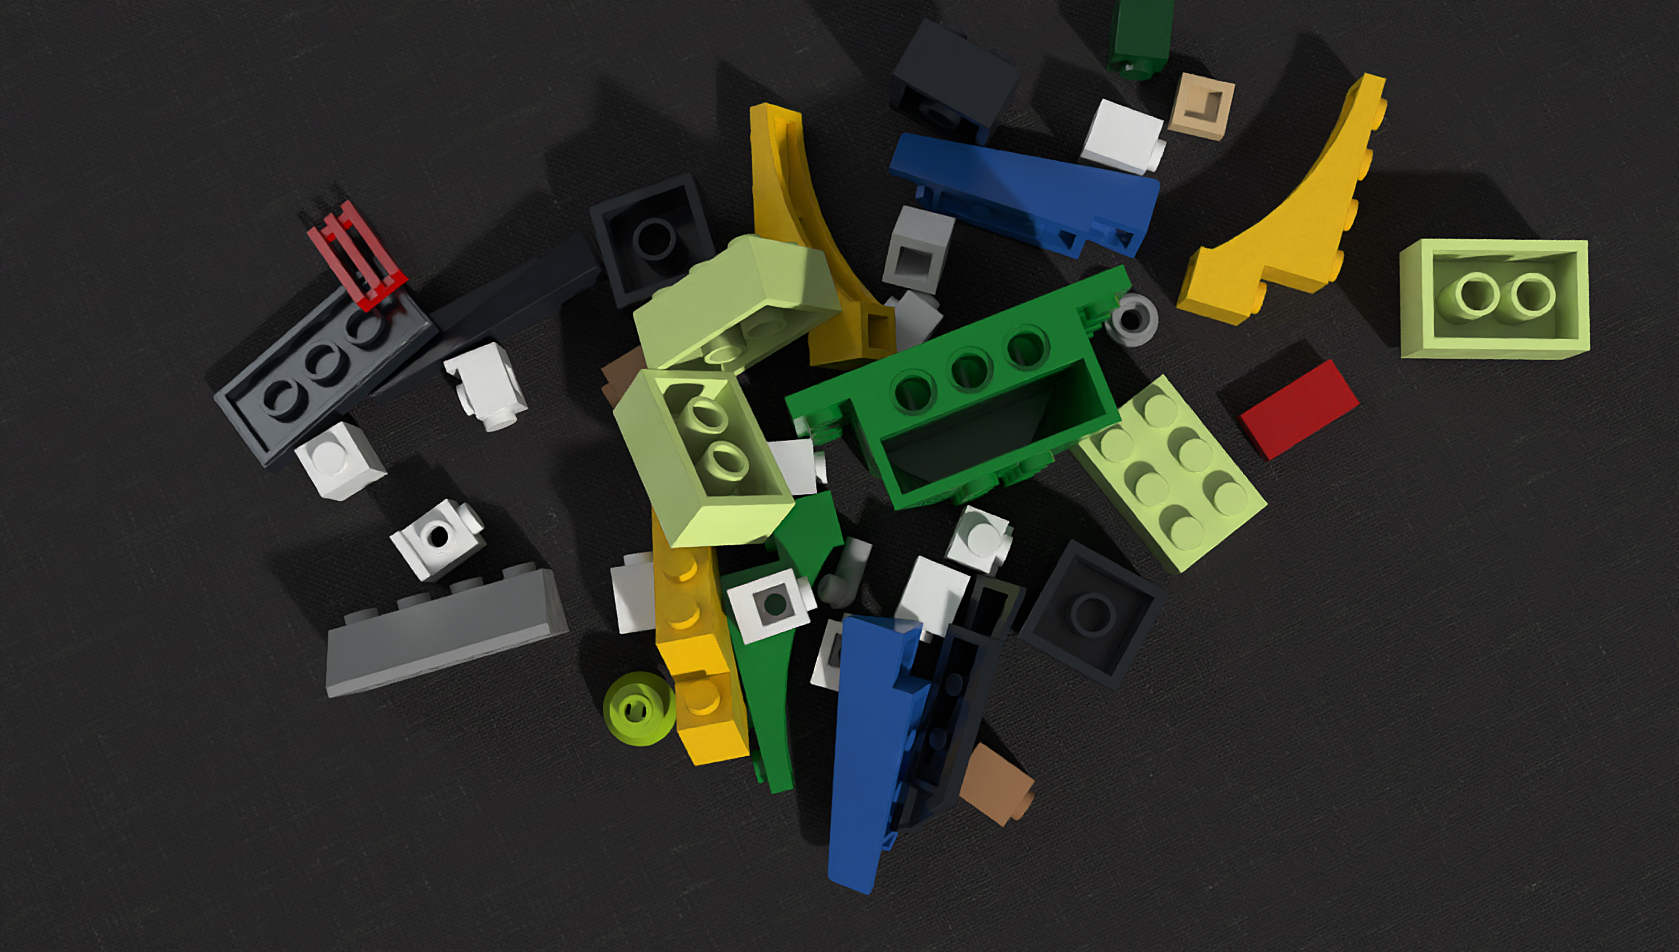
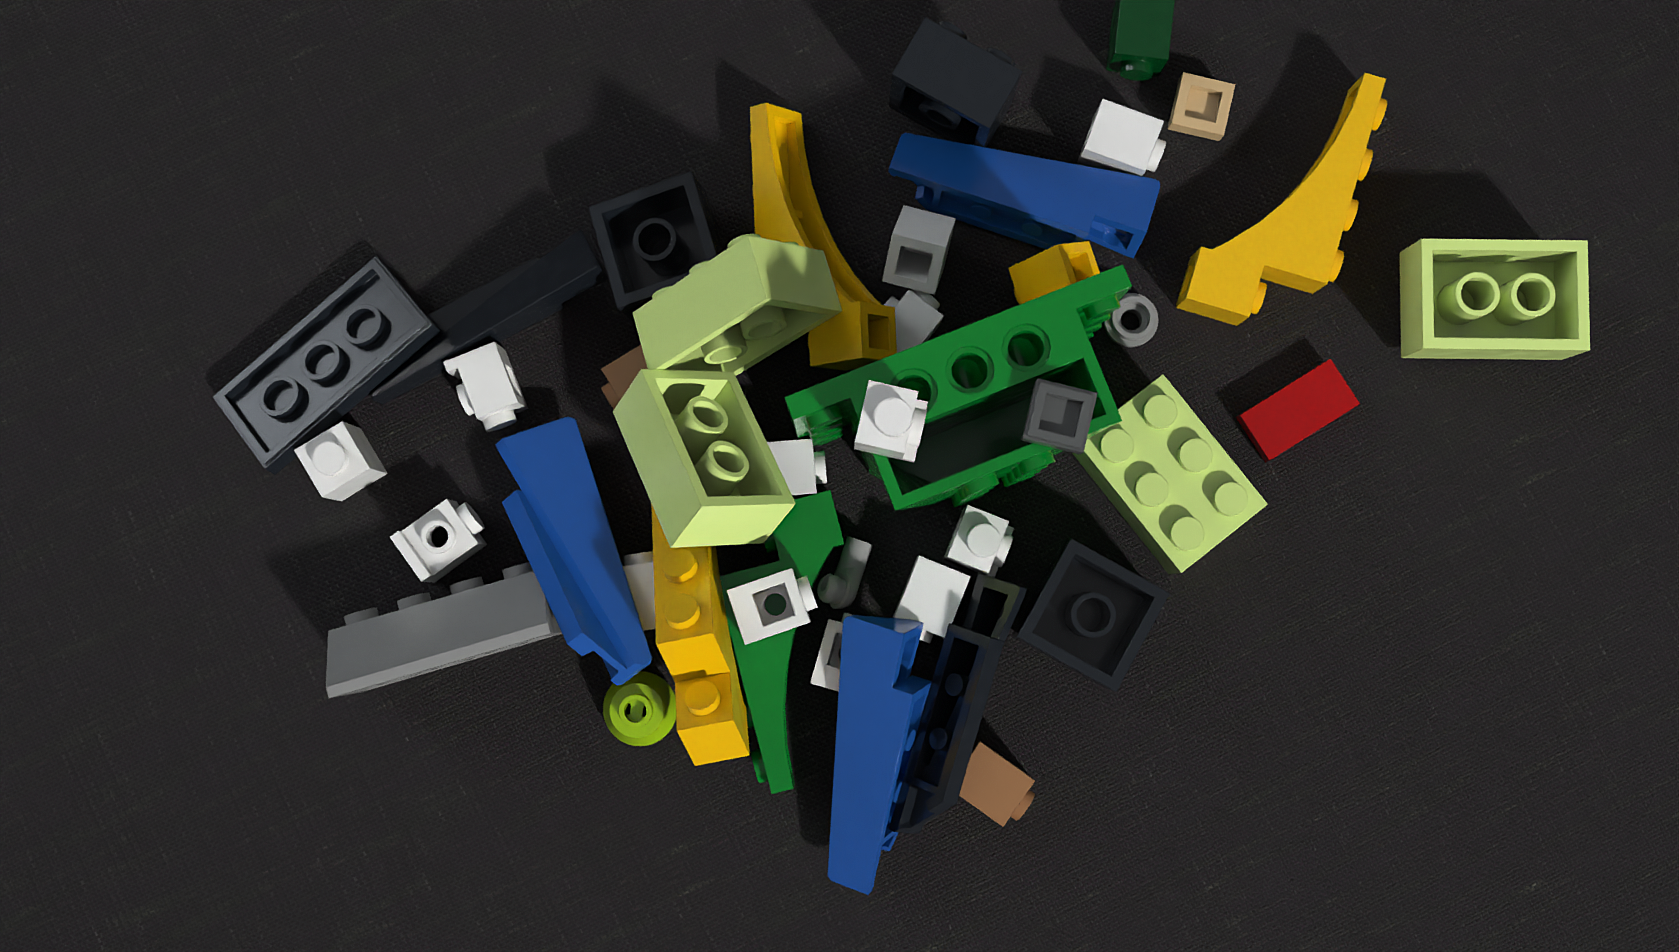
(337, 228): red tile -> none
(572, 546): none -> blue wedge
(891, 421): none -> white brick
(1053, 270): none -> yellow brick
(1059, 416): none -> dark grey tile

